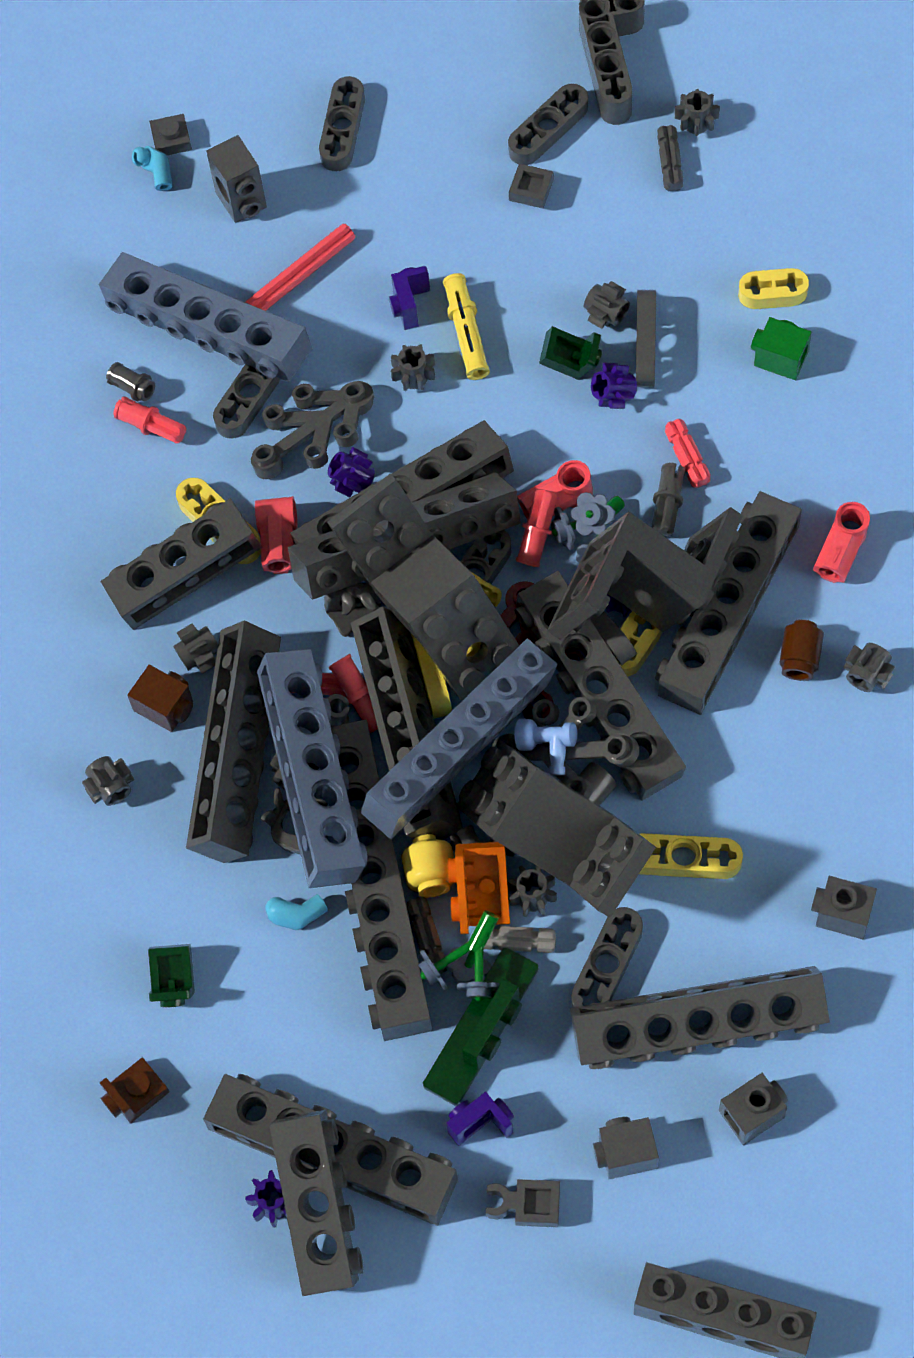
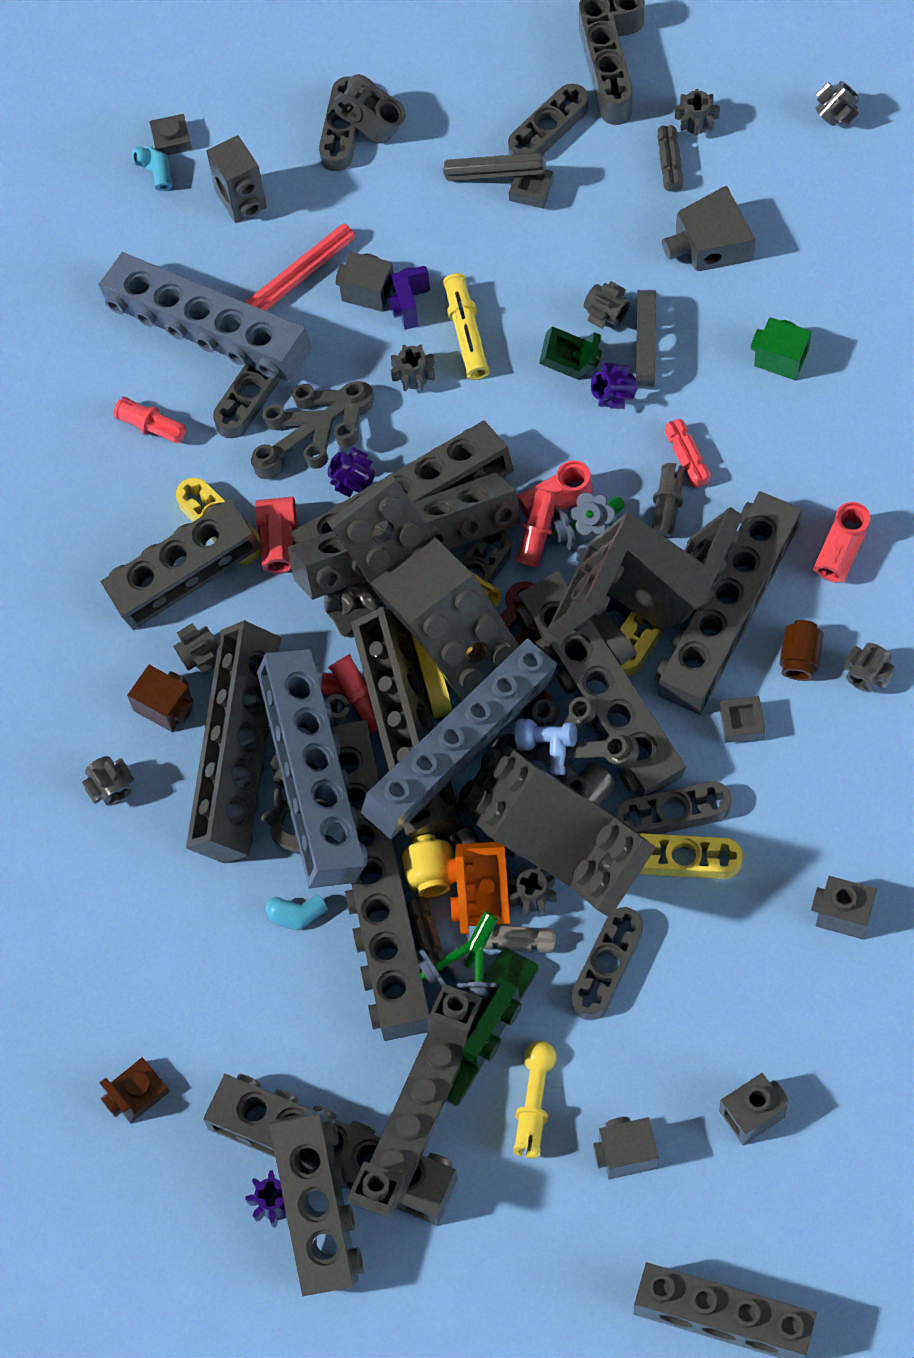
(138, 386): dark grey pin -> none
(171, 974): dark green bracket -> none
(365, 281): none -> dark grey brick
(371, 111): none -> dark grey piece
(386, 1178): none -> dark grey slope
(471, 1117): dark purple bracket -> none
(494, 166): none -> dark grey axle
(534, 1202): dark grey plate -> none
(539, 1059): none -> light yellow pin
(704, 815): none -> dark grey beam
(711, 233): none -> dark grey torso
(742, 719): none -> dark grey plate
(773, 288): light yellow beam -> none
(804, 1016): dark grey brick -> none
(837, 103): none -> dark grey gear

